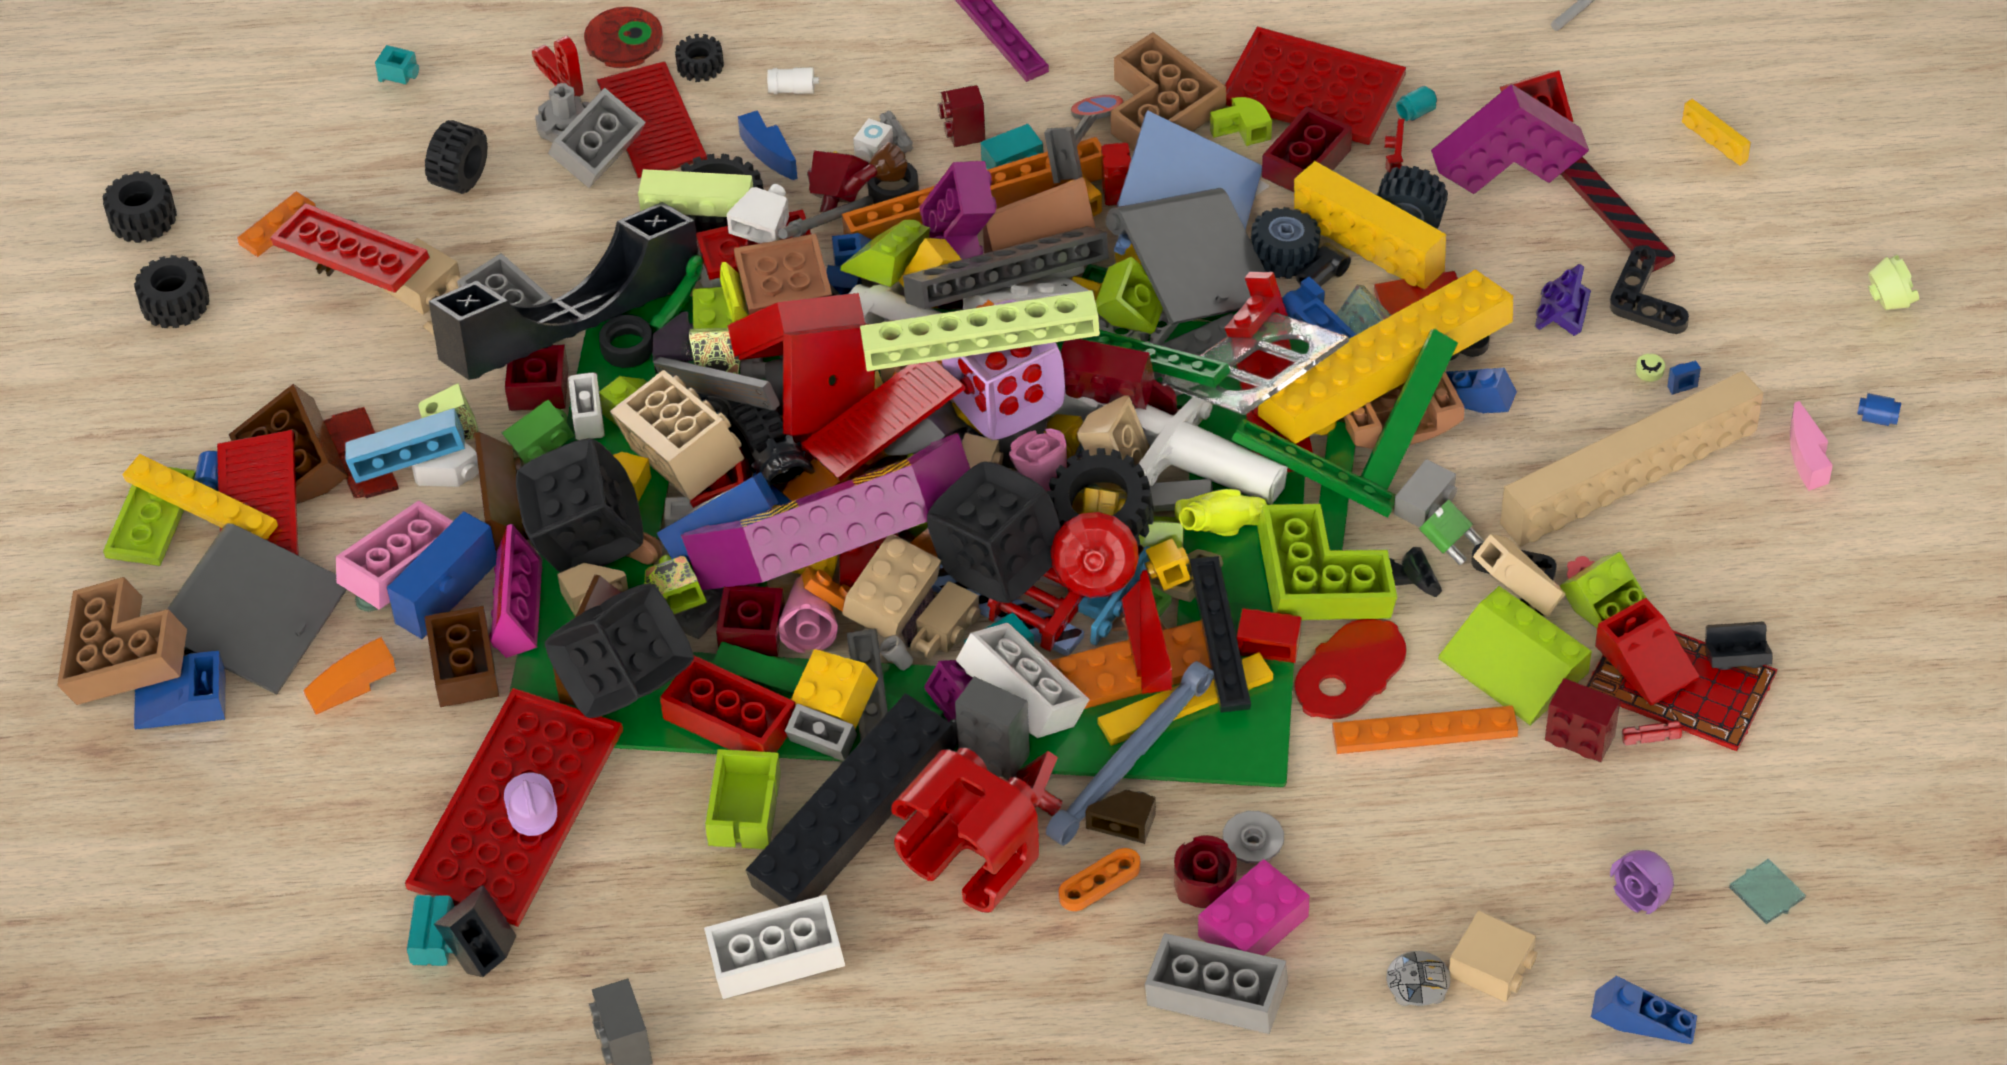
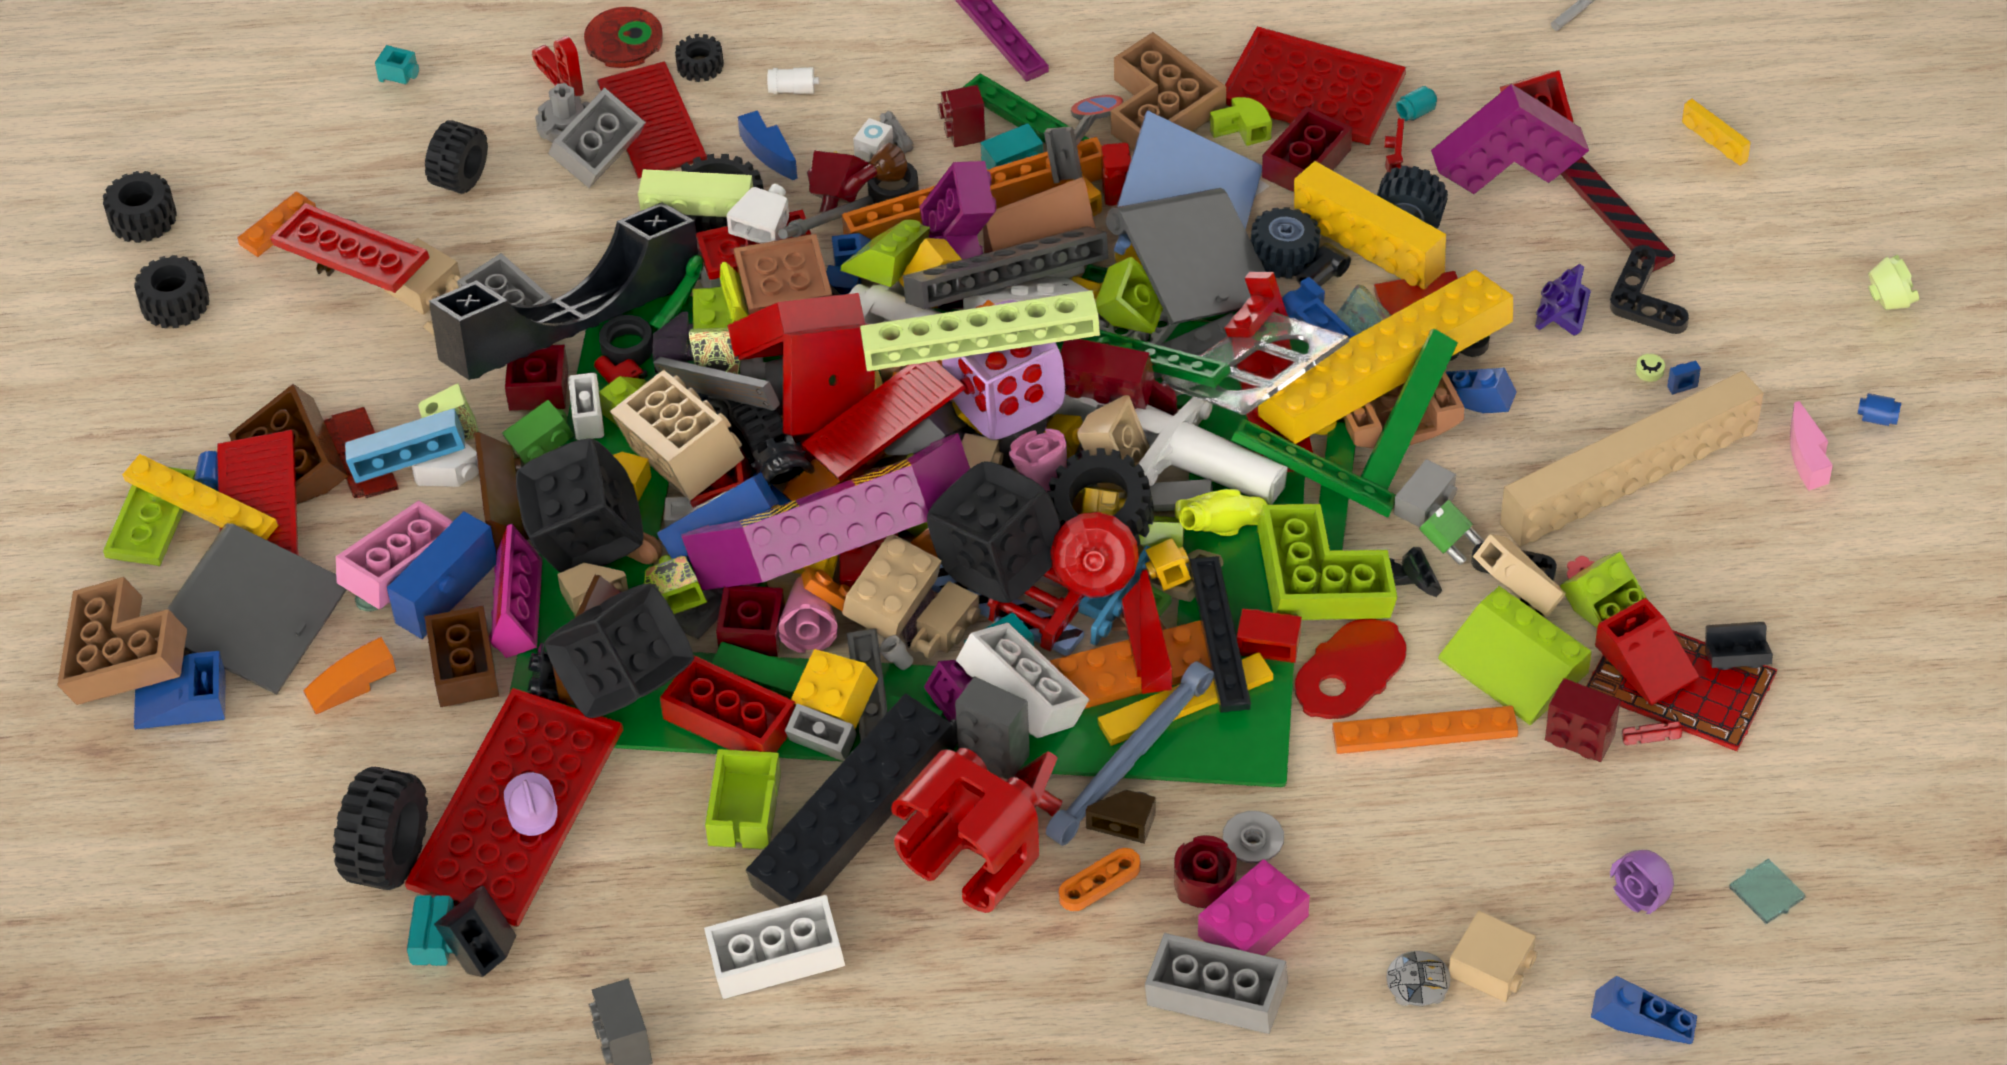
(380, 828): none -> black tyre
(542, 669): none -> black hinge
(625, 369): none -> red piece
(1014, 108): none -> green tile

